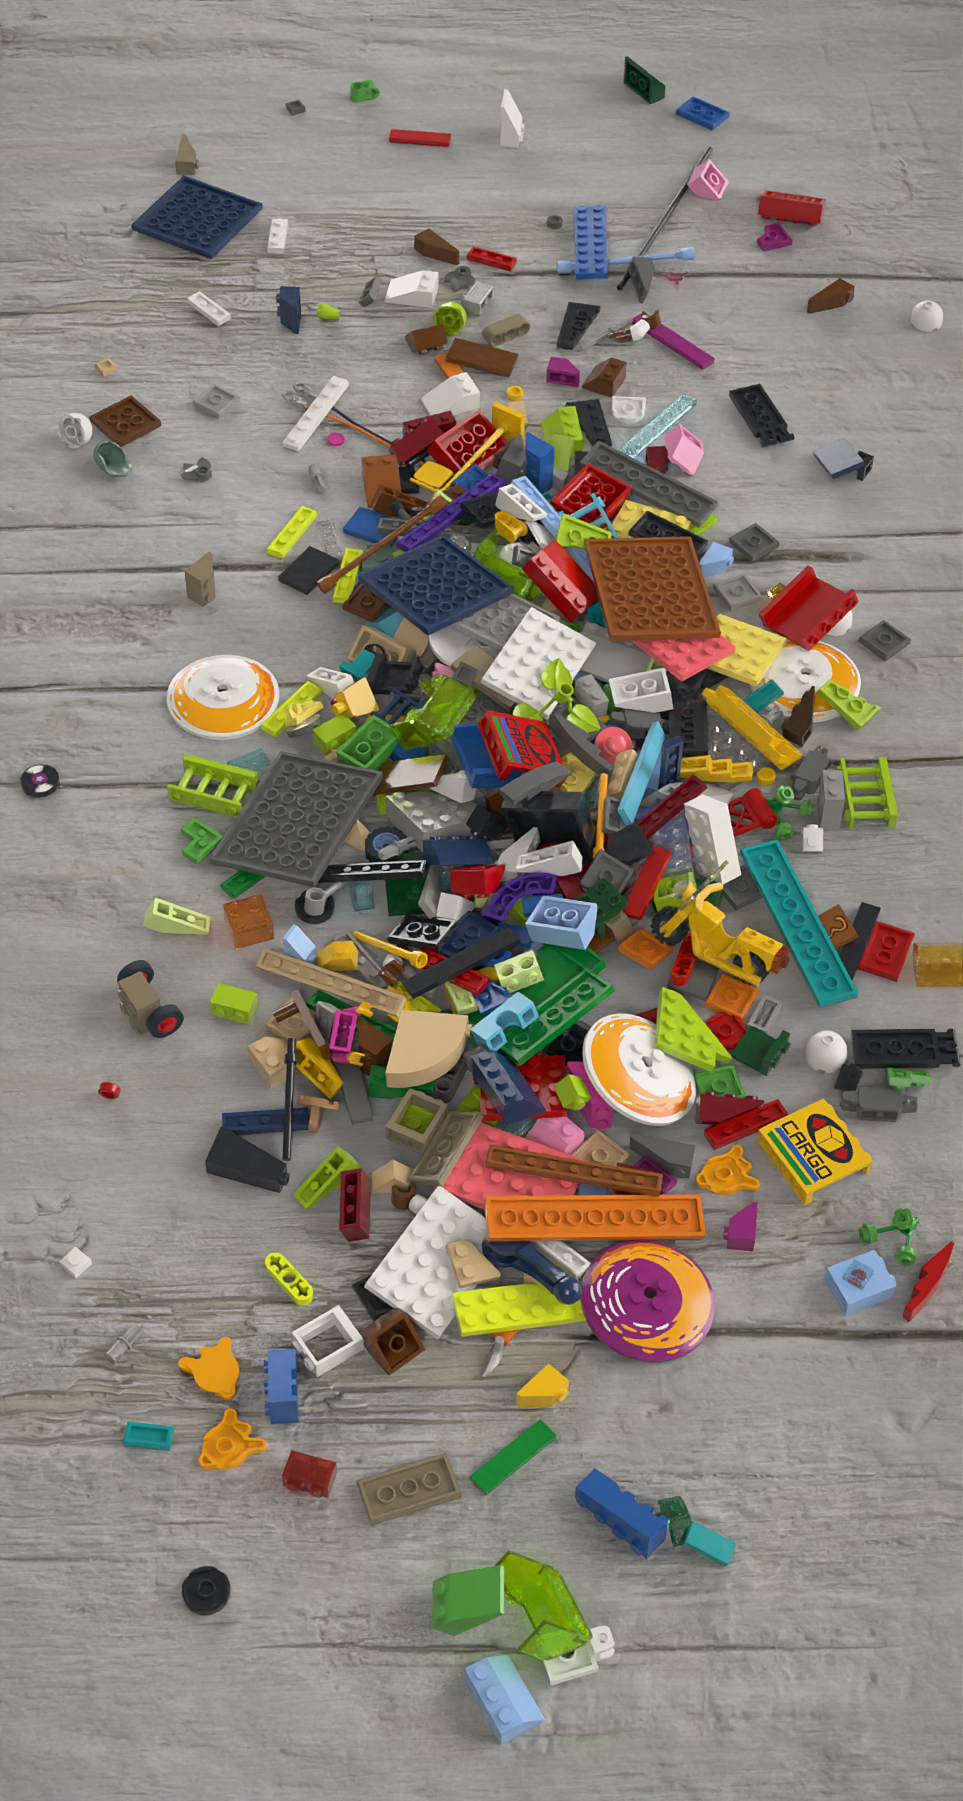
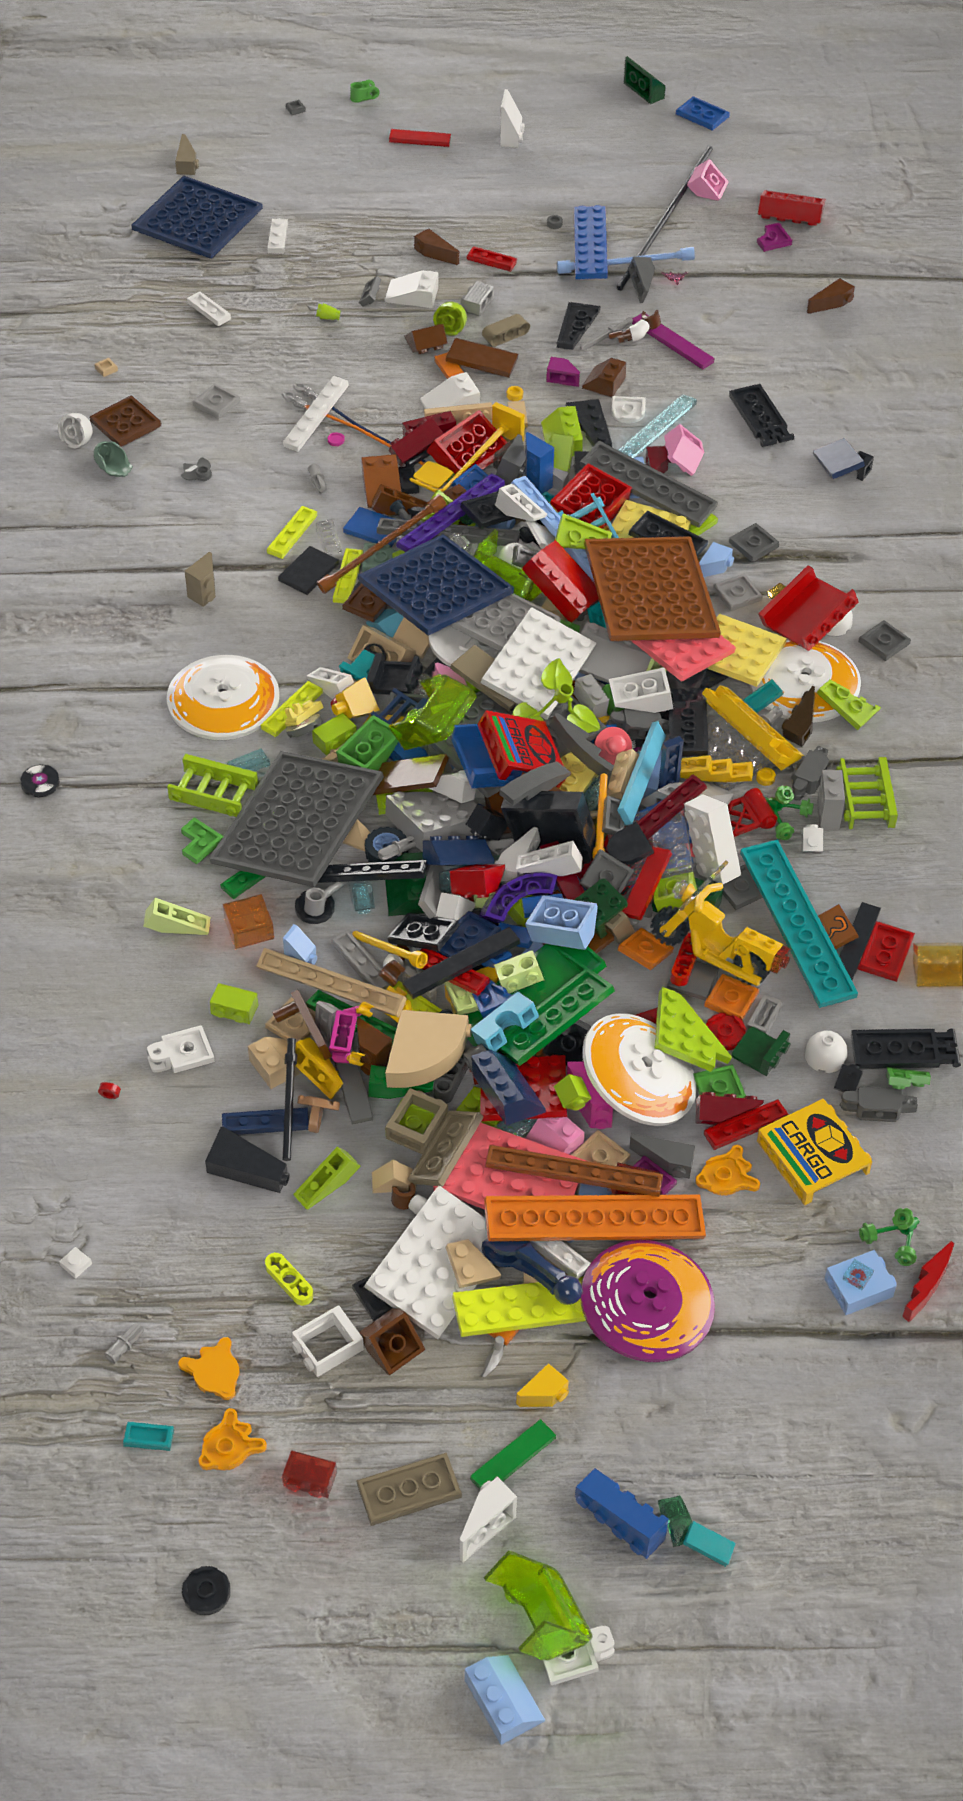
(143, 1004): brick -> none
(173, 1053): none -> white plate
(281, 1386): wedge -> none
(289, 307): dark blue slope -> none
(338, 956): yellow slope -> none
(354, 1205): dark red brick -> none
(460, 279): dark grey plate -> none
(463, 411): none -> tan plate
(465, 674): dark grey plate -> none
(467, 1599): bright green slope -> none
(490, 1514): none -> white slope
(509, 526): yellow piece -> none
(742, 1229): magenta slope -> none
(926, 316): white cylinder -> none

